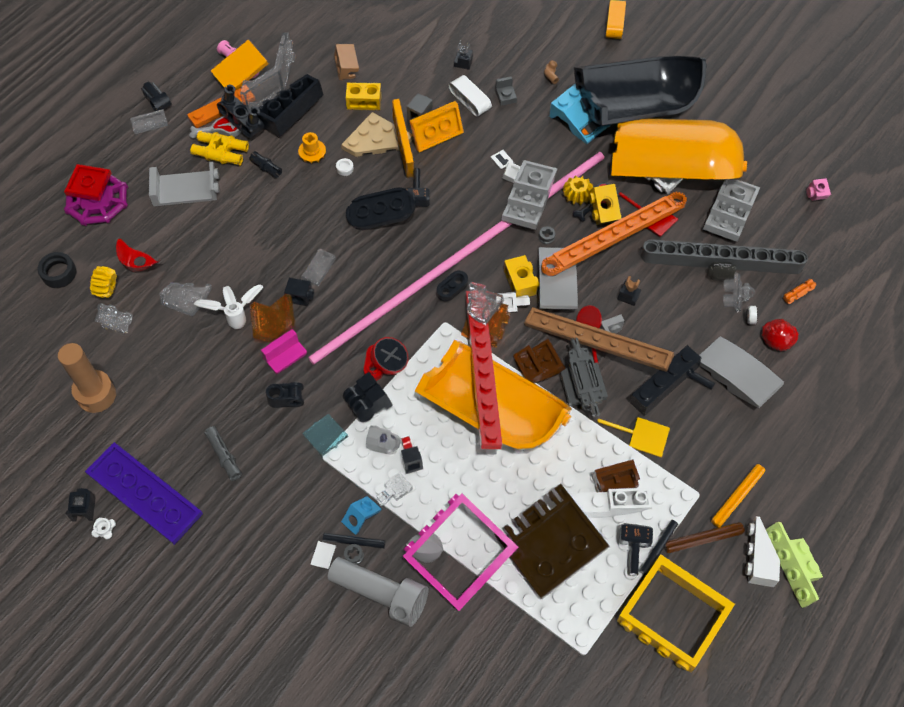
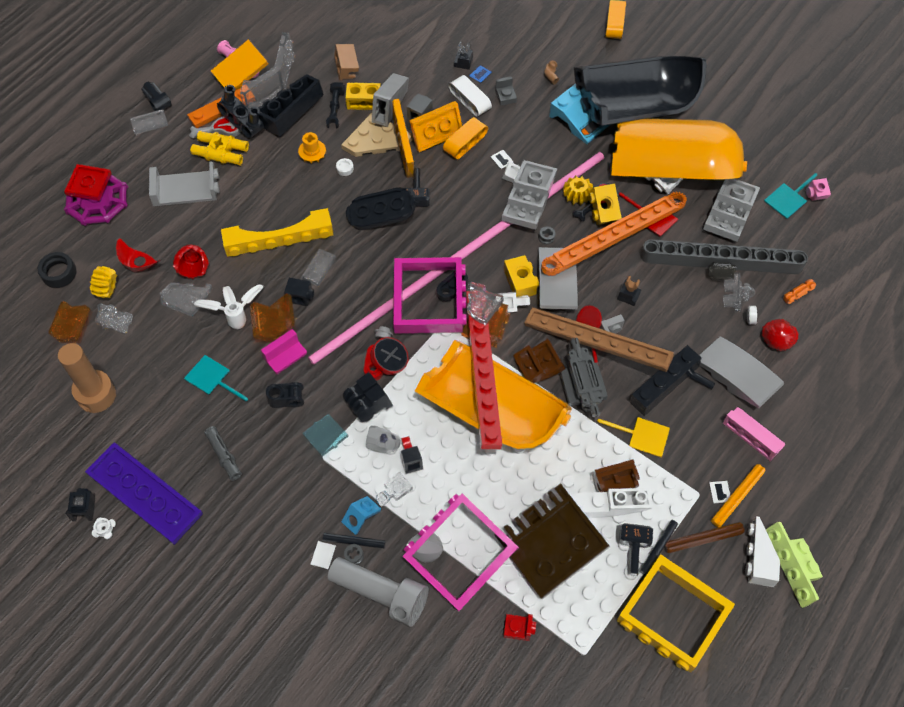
(68, 322): none -> clear orange bracket
(190, 262): none -> red hair
(208, 375): none -> teal piece
(241, 241): none -> yellow arch
(265, 164): black pin -> none
(336, 89): none -> black piece
(382, 332): none -> light grey plate
(393, 88): none -> light grey slope
(428, 325): none -> dark pink window
(465, 138): none -> light orange beam
(480, 73): none -> clear blue sticker
(519, 627): none -> red bracket
(719, 491): none -> white sticker
(753, 433): none -> bright pink panel
(786, 200): none -> teal piece

